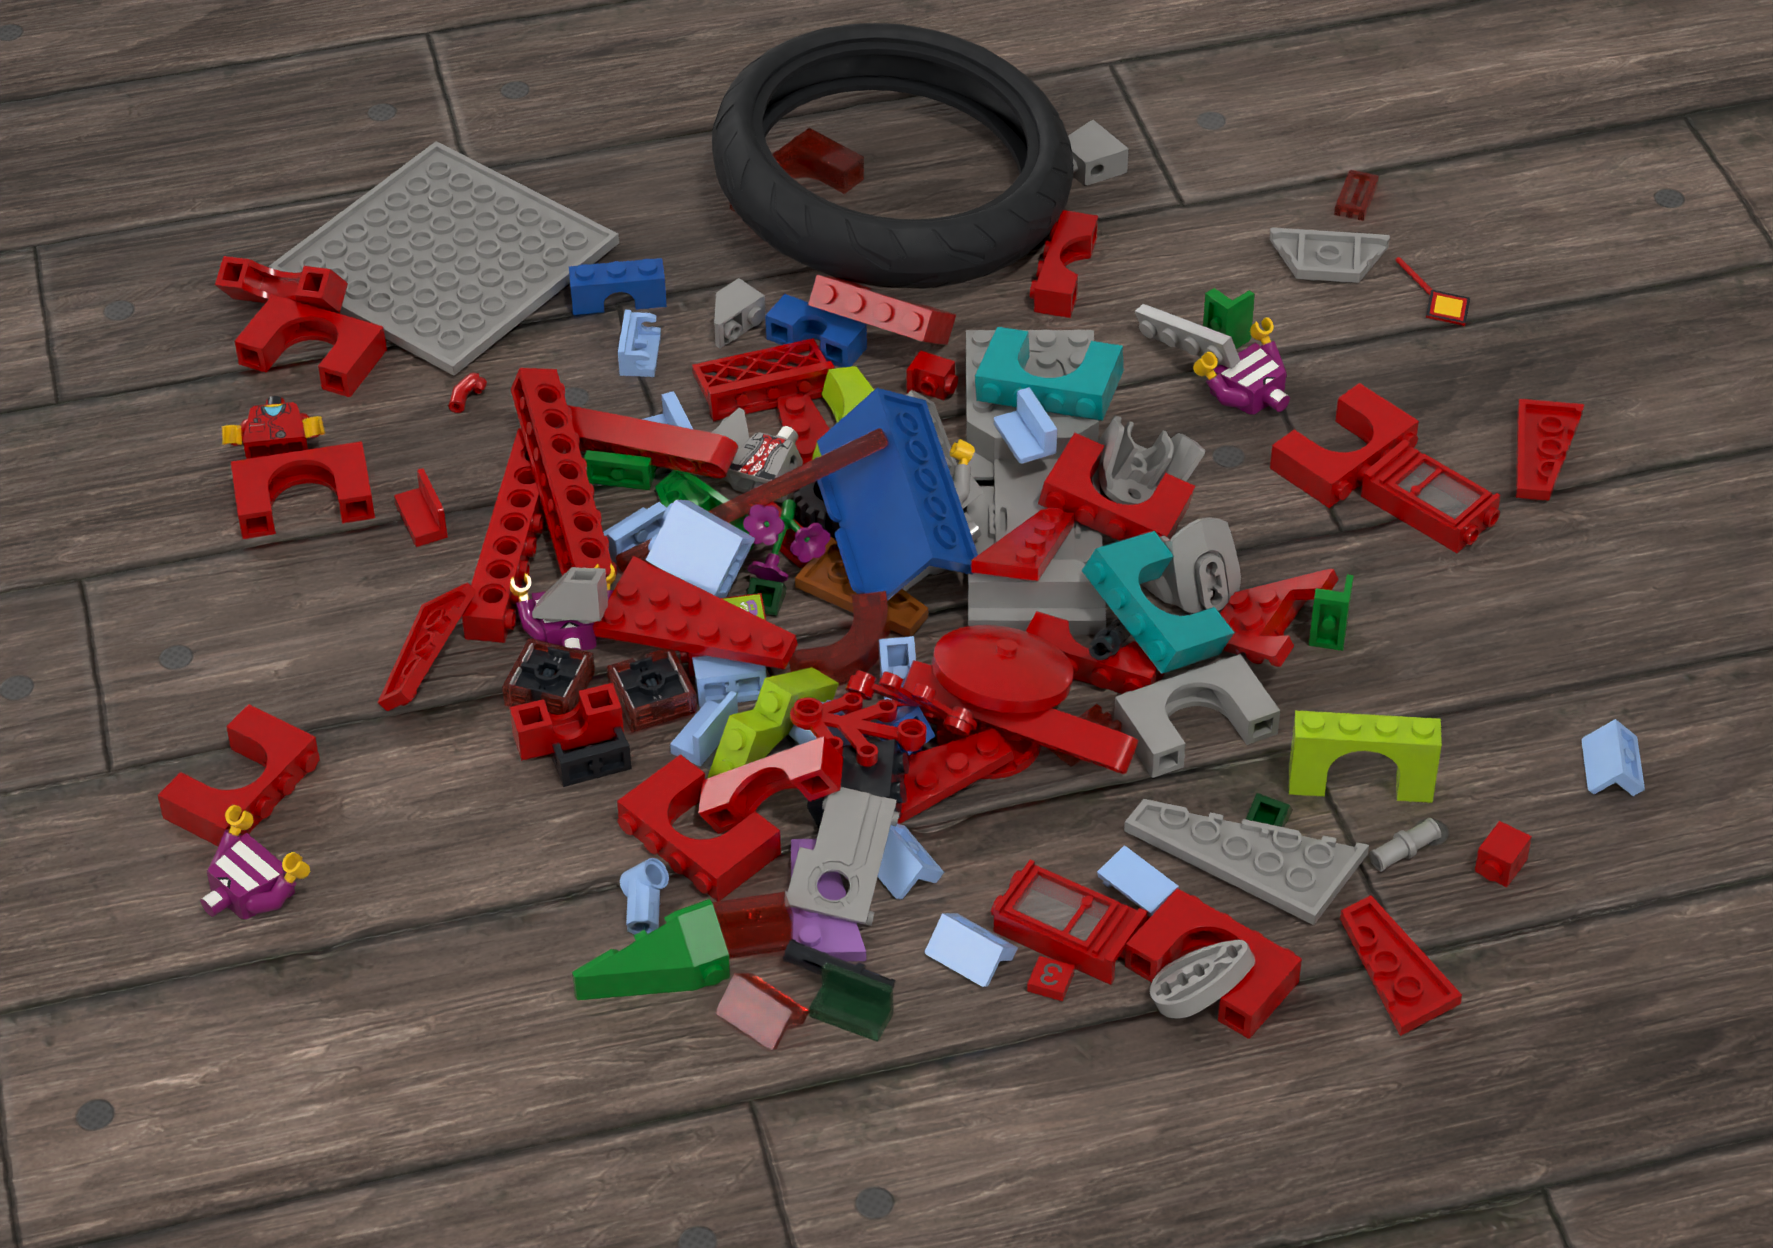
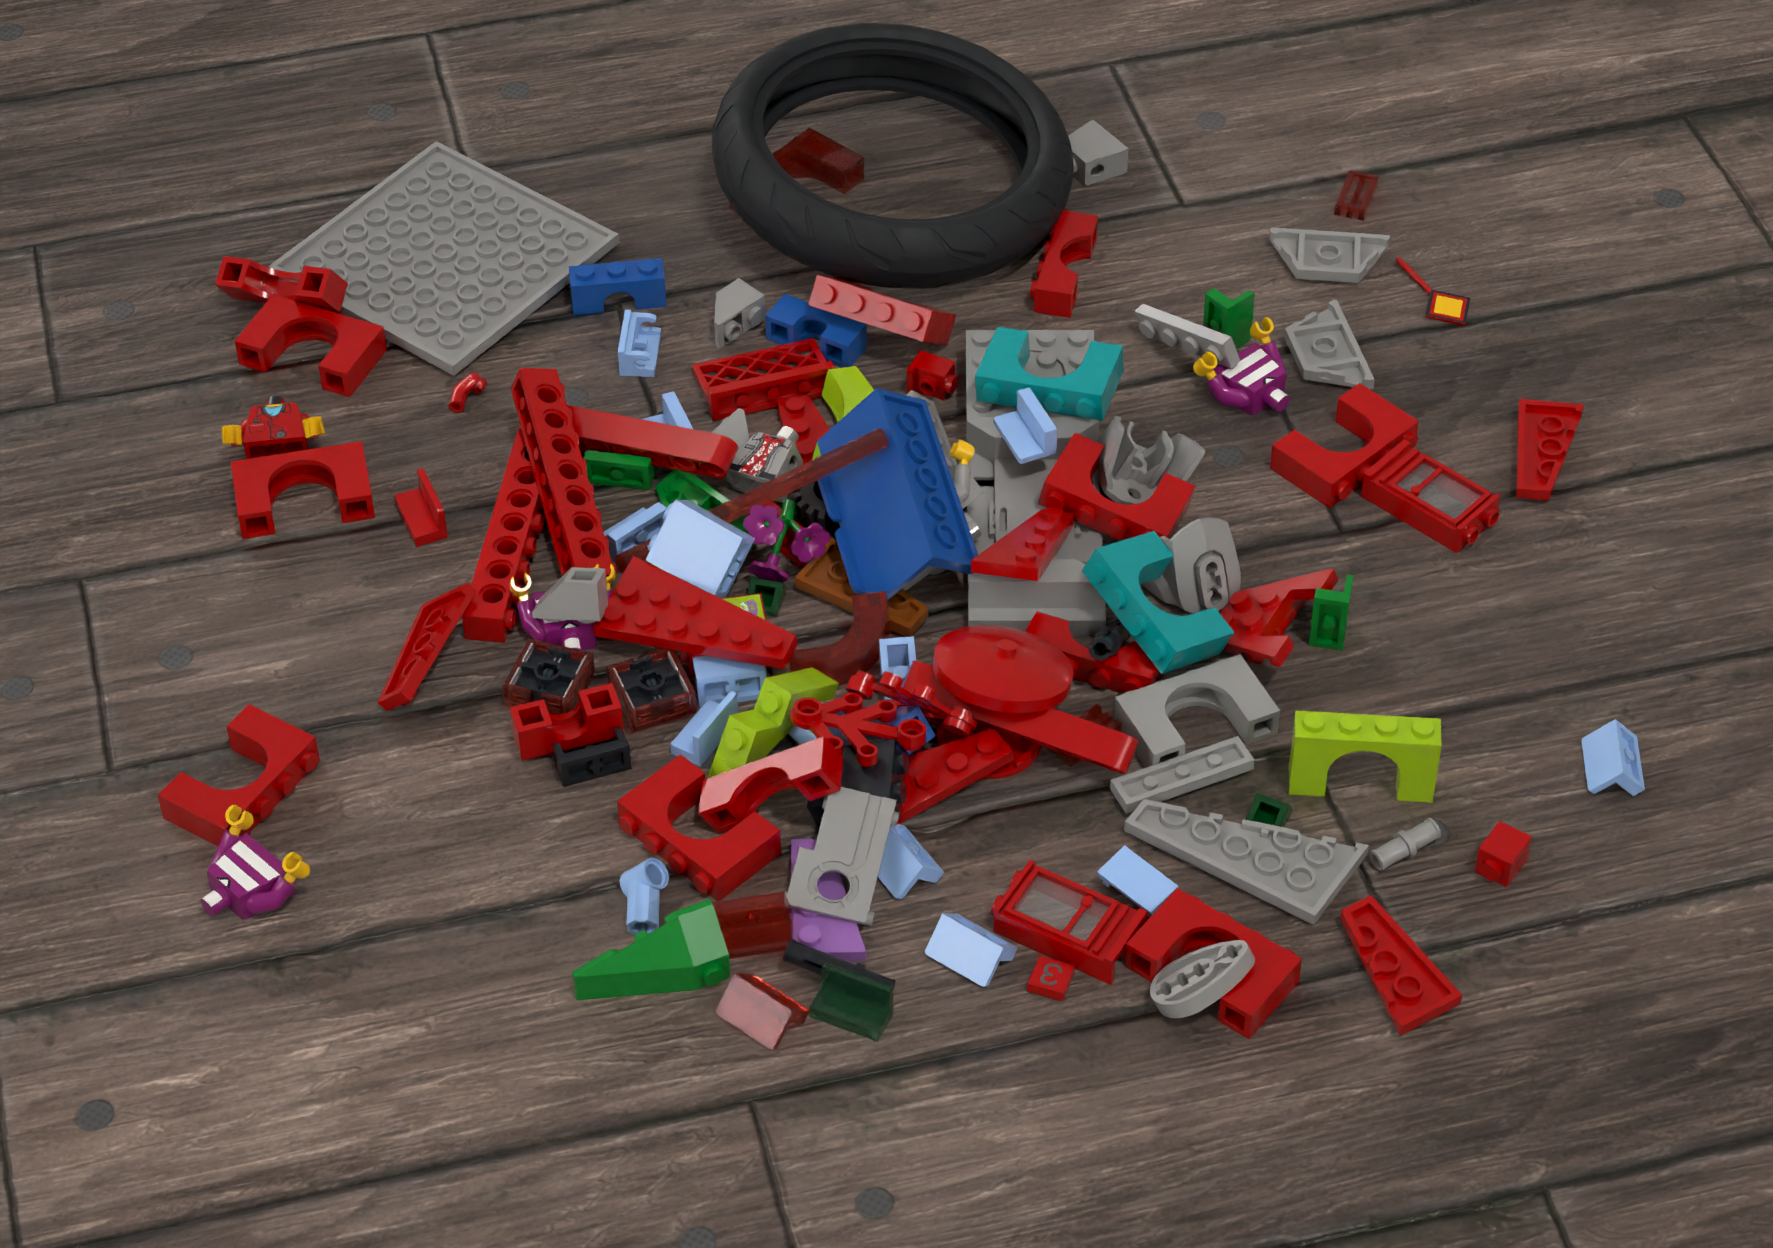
(1183, 774): none -> light grey plate
(1327, 349): none -> light grey wing

